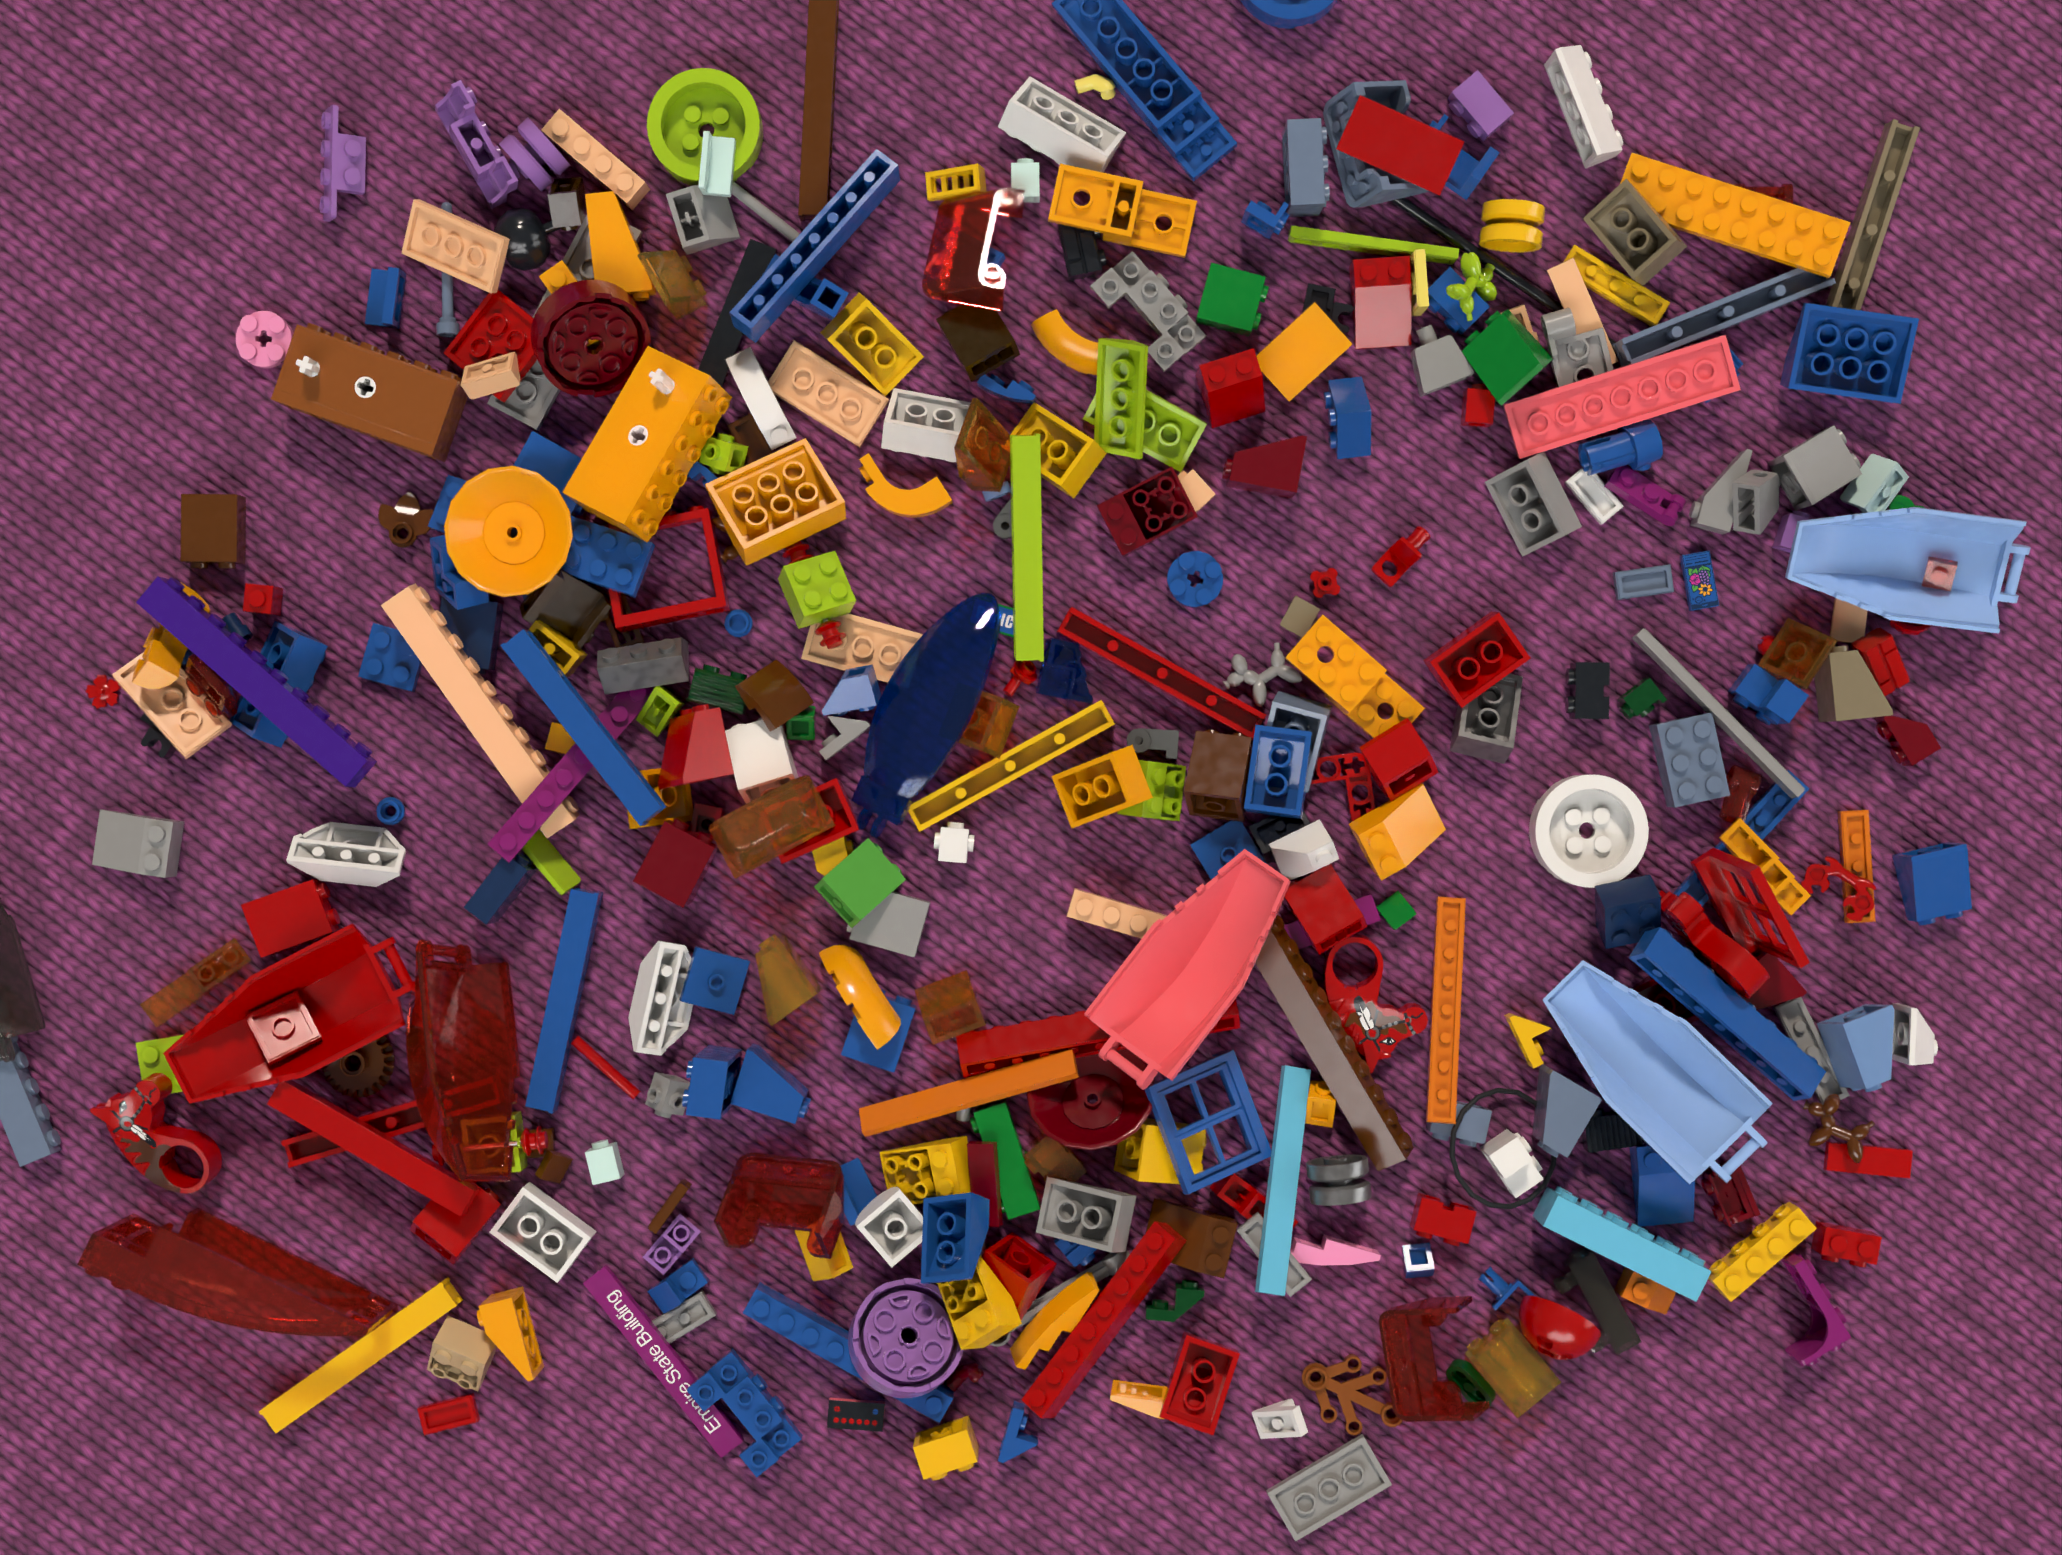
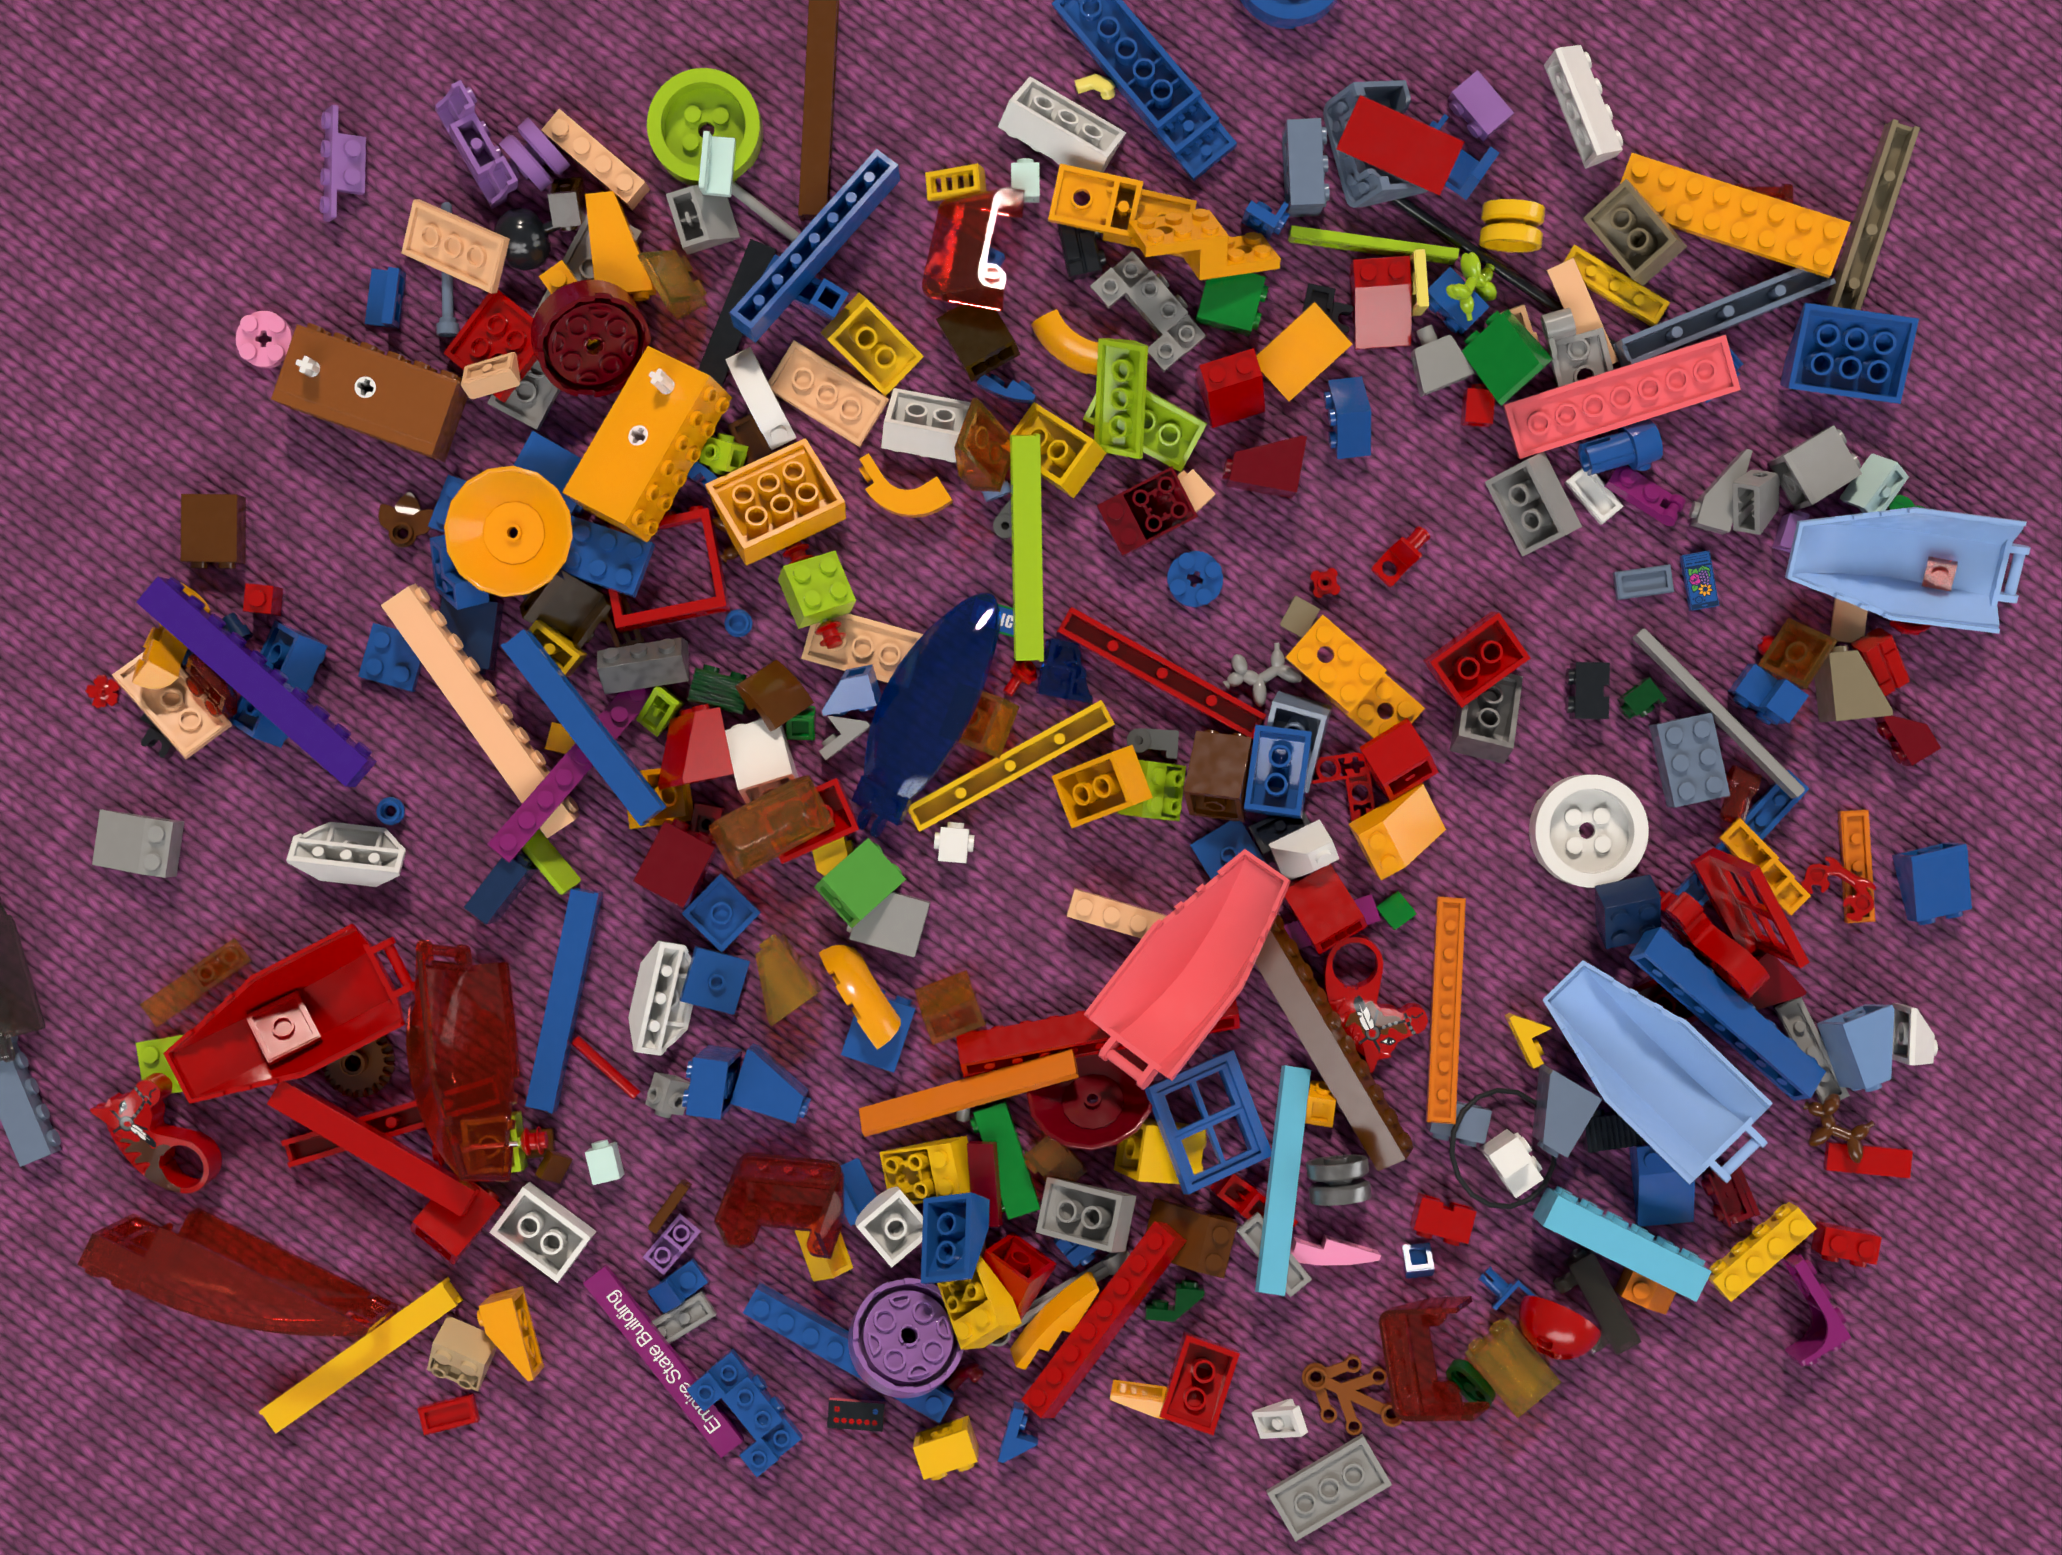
(291, 917): red slope -> none
(721, 912): none -> blue plate
(1203, 244): none -> light orange bracket

